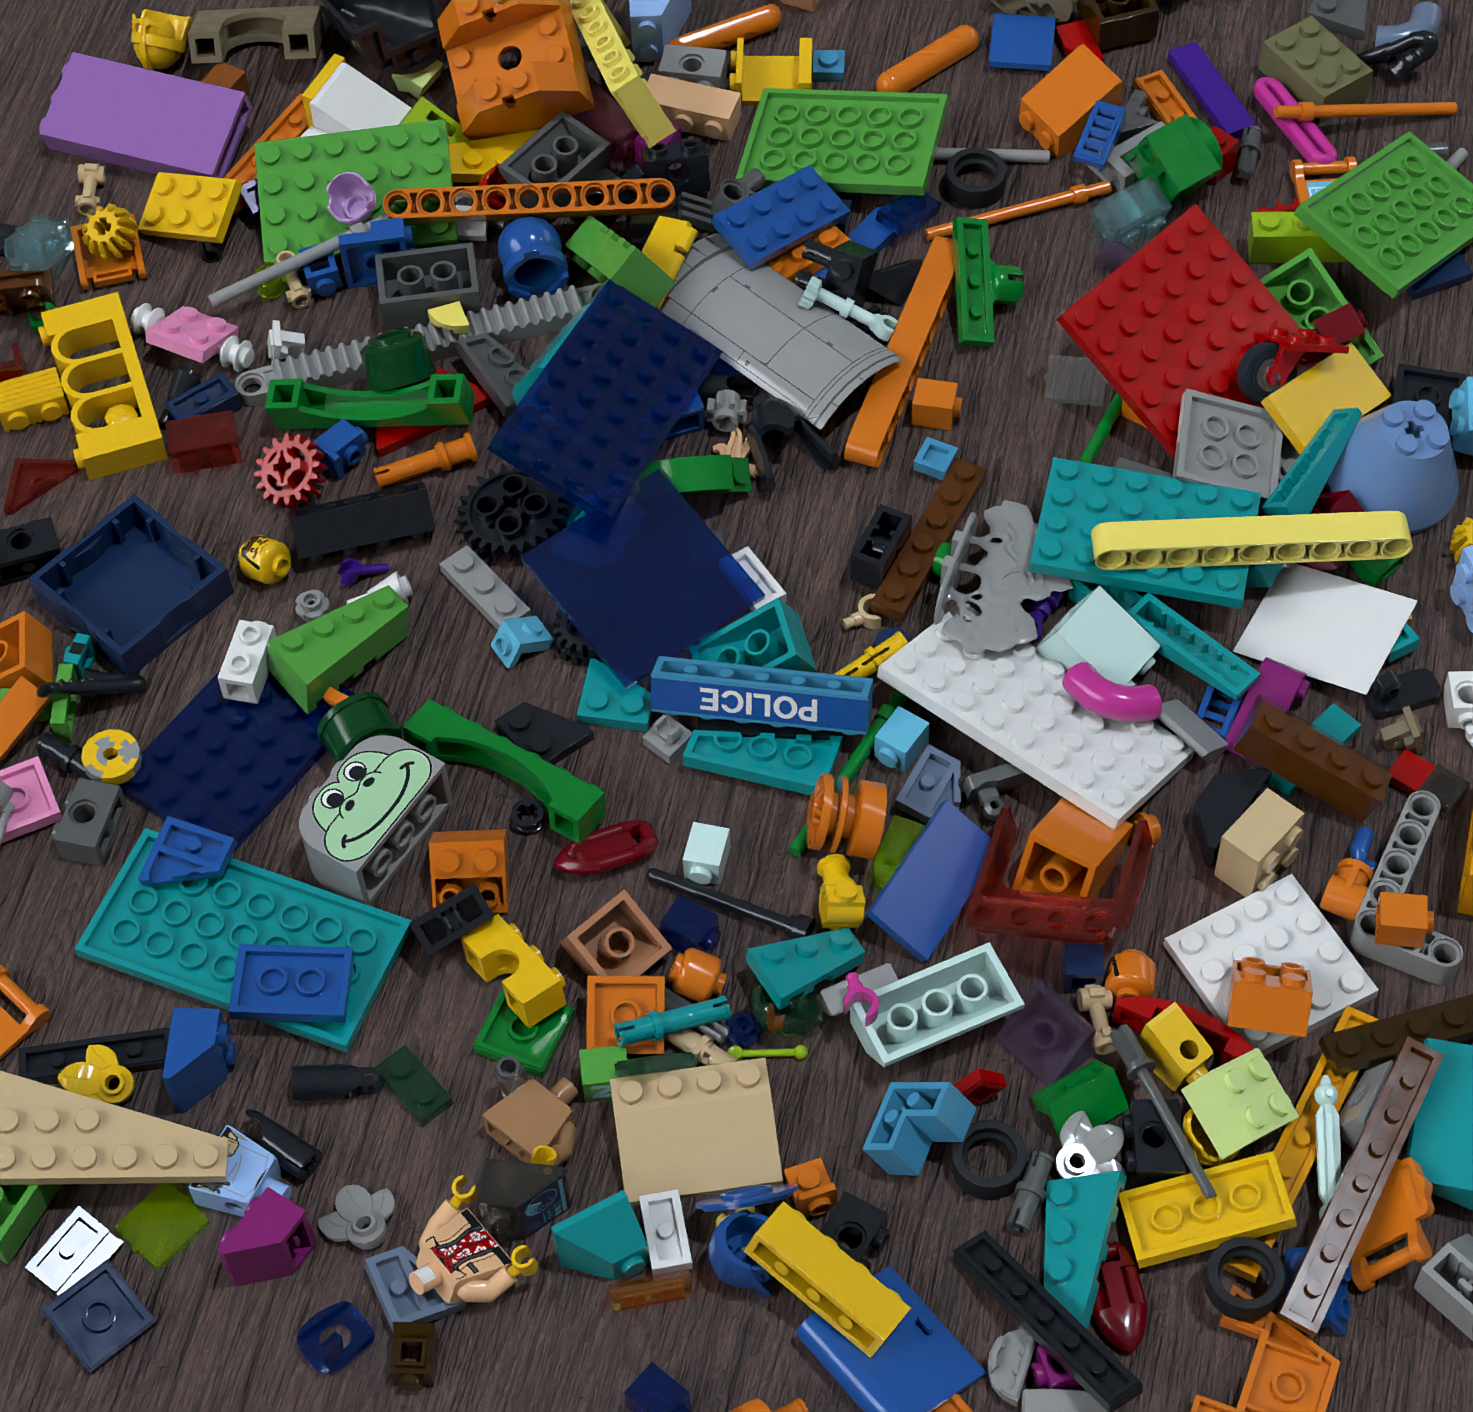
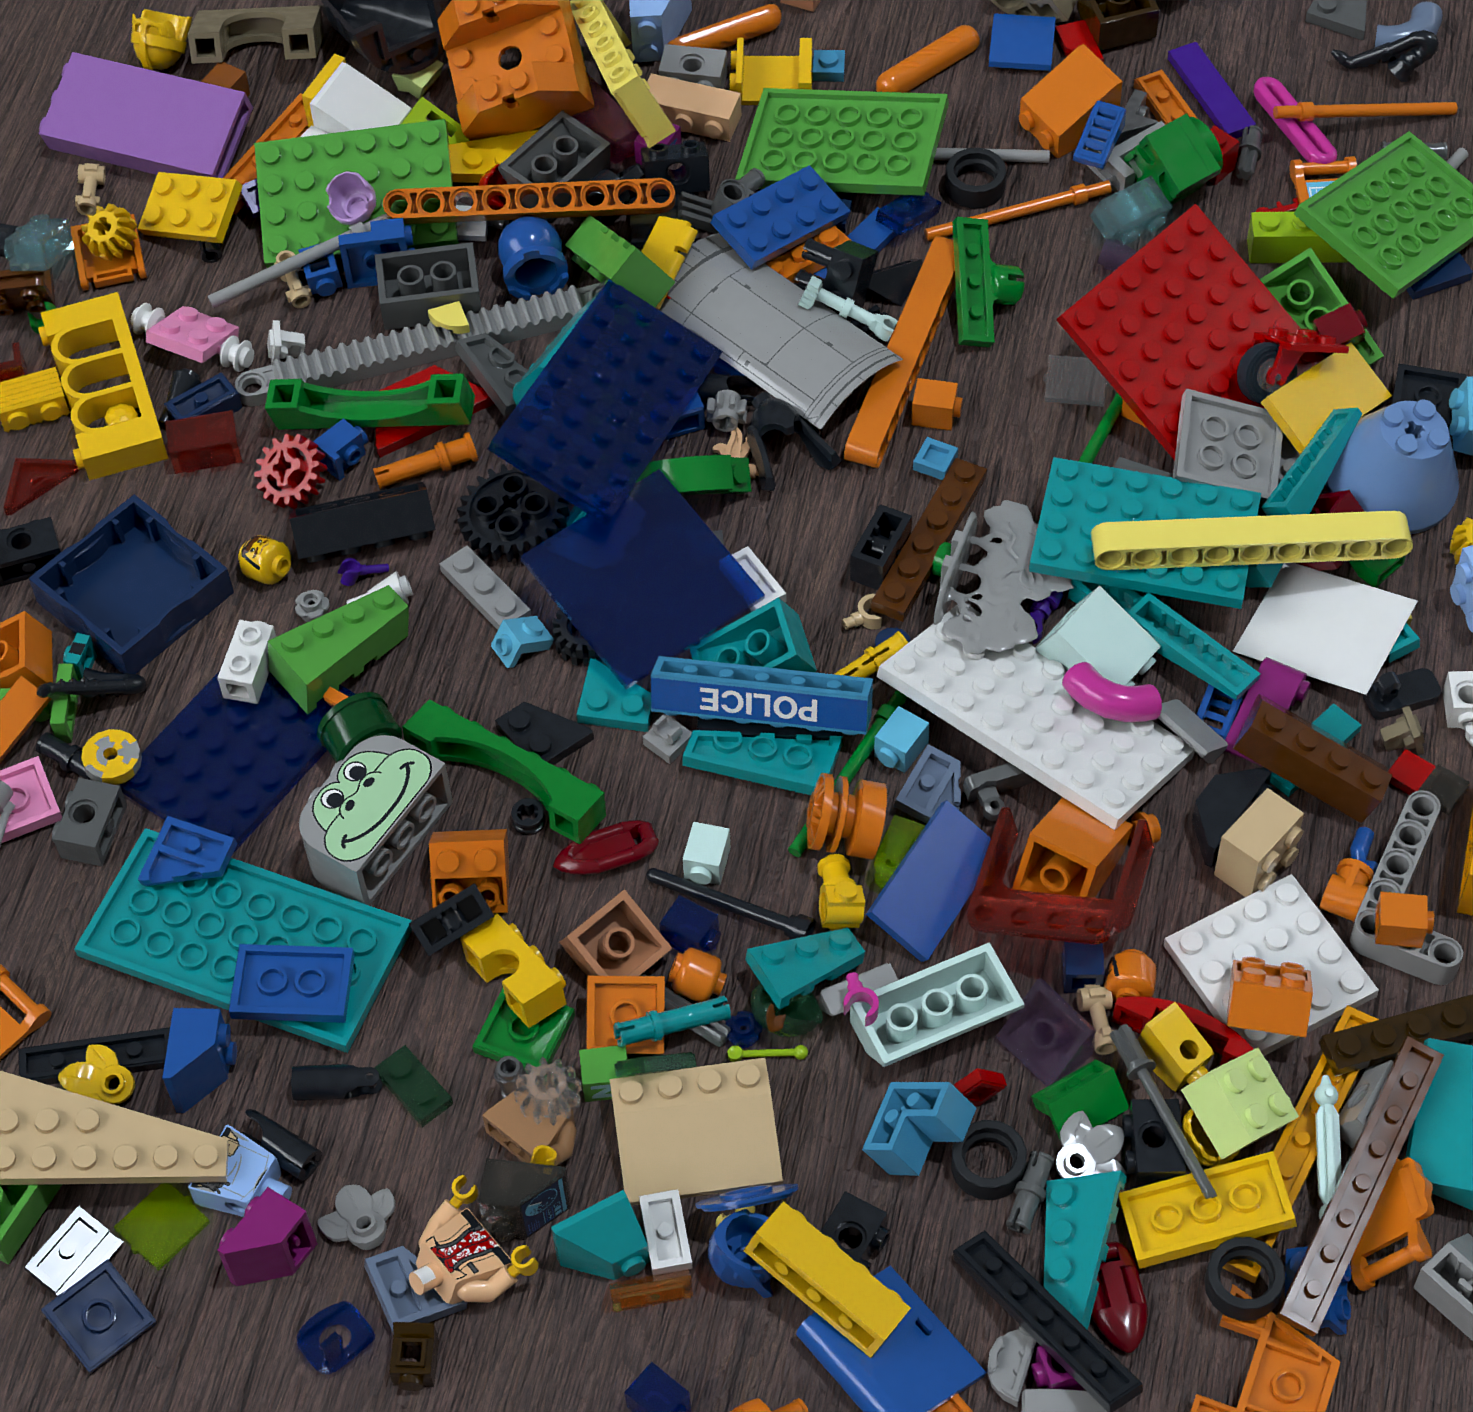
(273, 288): clear neon green hose -> none
(396, 359): dark green wheel -> none
(548, 1091): none -> clear gear
(702, 1046): tan pin -> none
(815, 1191): orange bracket -> none
(1315, 66): olive brick -> none

